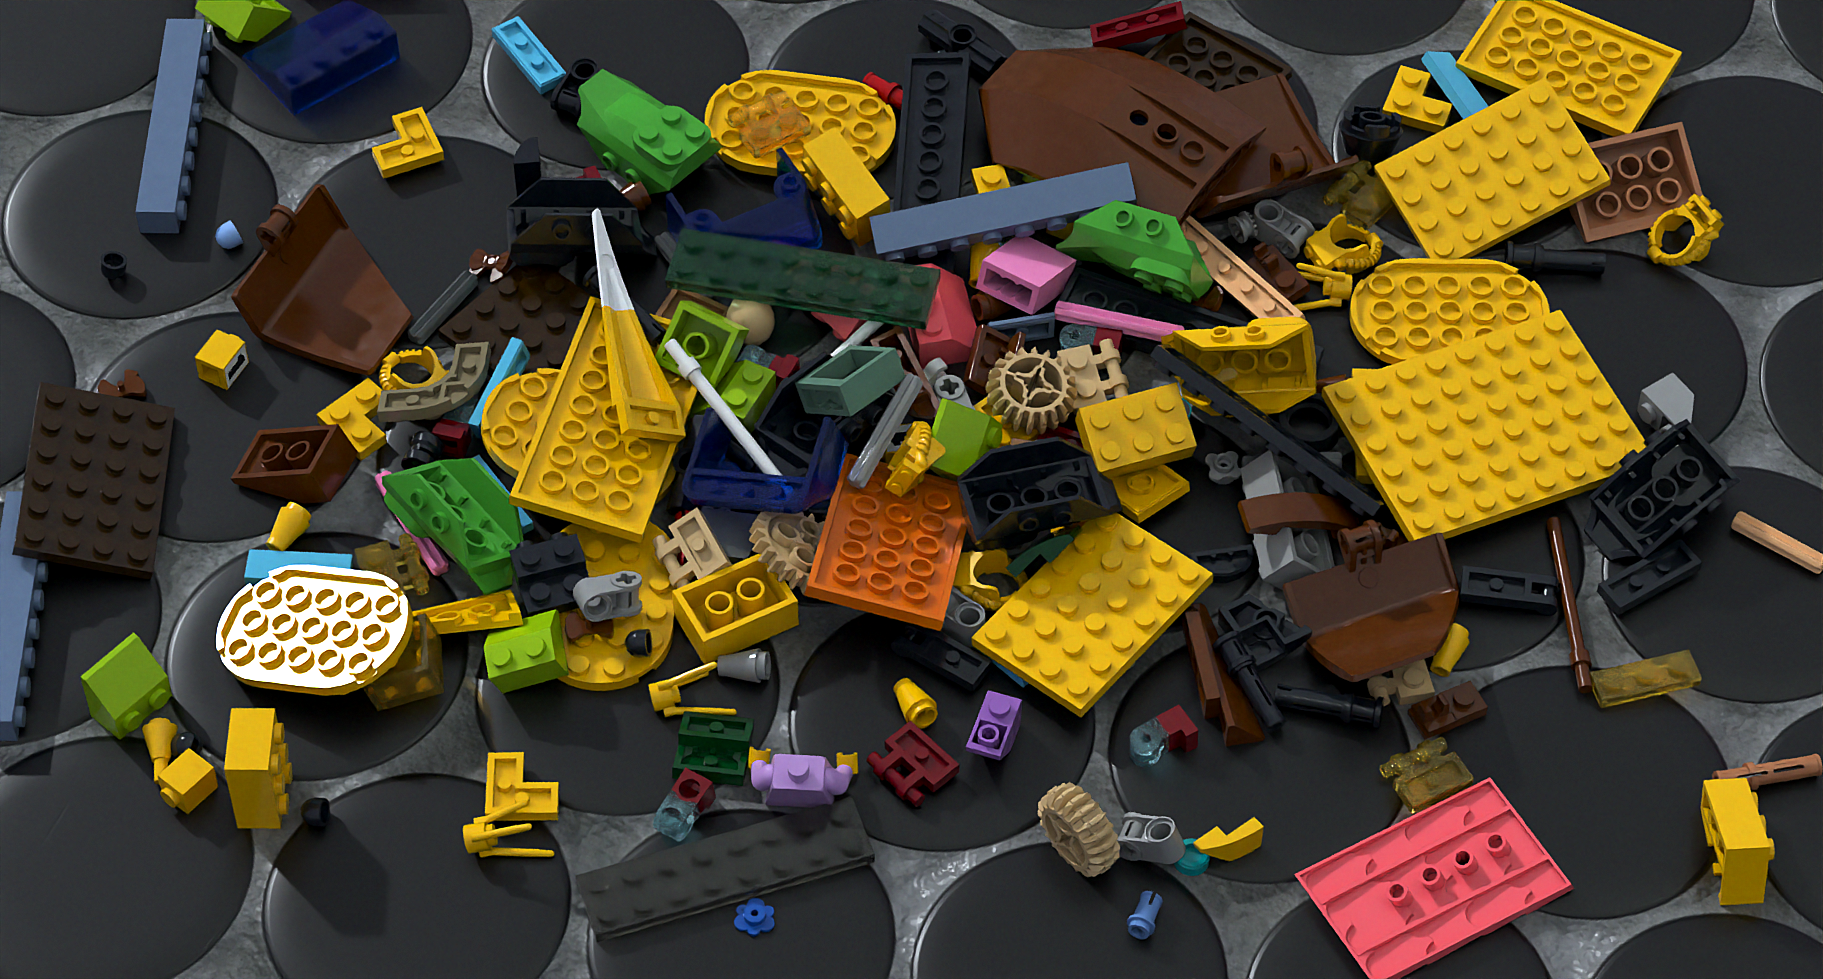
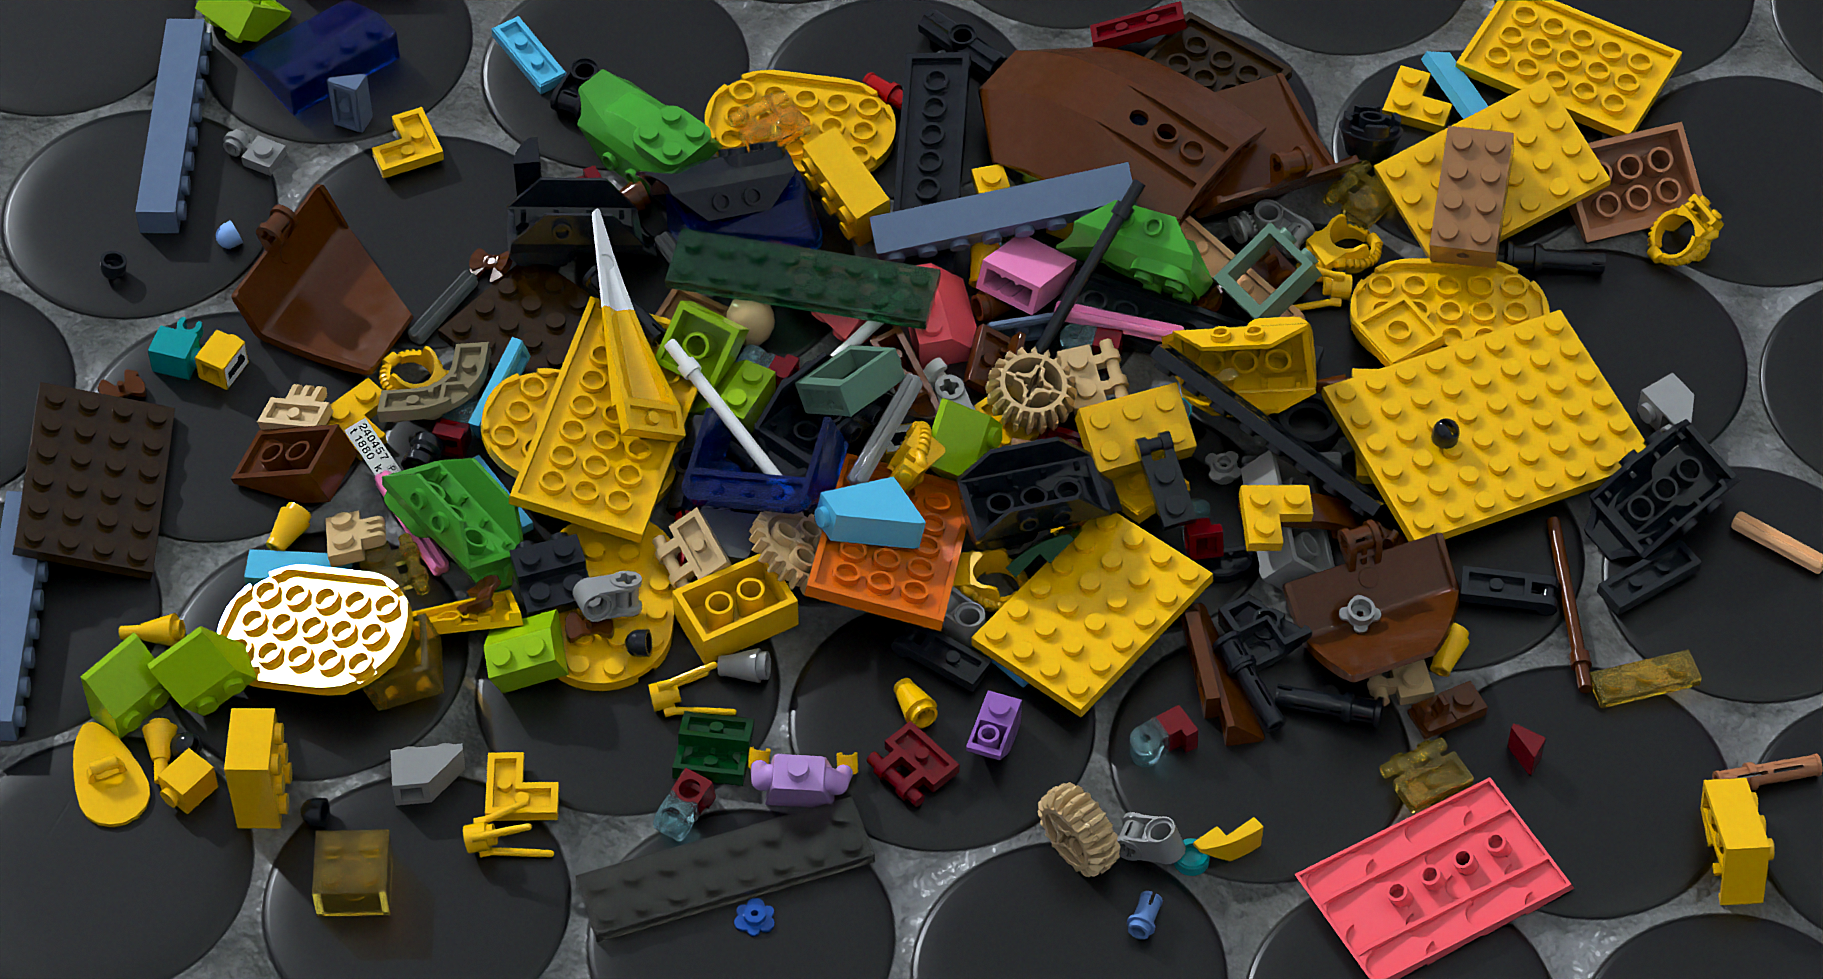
(108, 778): none -> yellow shield
(163, 630): none -> yellow cone
(175, 350): none -> teal brick
(203, 670): none -> lime slope
(261, 155): none -> light grey plate
(299, 409): none -> tan hinge
(350, 101): none -> sand blue slope
(351, 535): none -> tan hinge
(352, 873): none -> clear yellow brick
(371, 448): none -> white sticker
(424, 771): none -> light grey slope
(484, 592): none -> reddish brown piece
(727, 184): none -> black slope
(870, 515): none -> medium azure slope
(1121, 212): none -> black bar
(1165, 481): none -> black plate
(1201, 537): none -> dark red leg
(1266, 507): none -> yellow plate
(1287, 292): none -> sand green window
(1363, 605): none -> light grey plate
(1397, 331): none -> yellow tile
(1441, 433): none -> black hinge
(1471, 197): none -> medium nougat brick
(1526, 747): none -> dark red slope

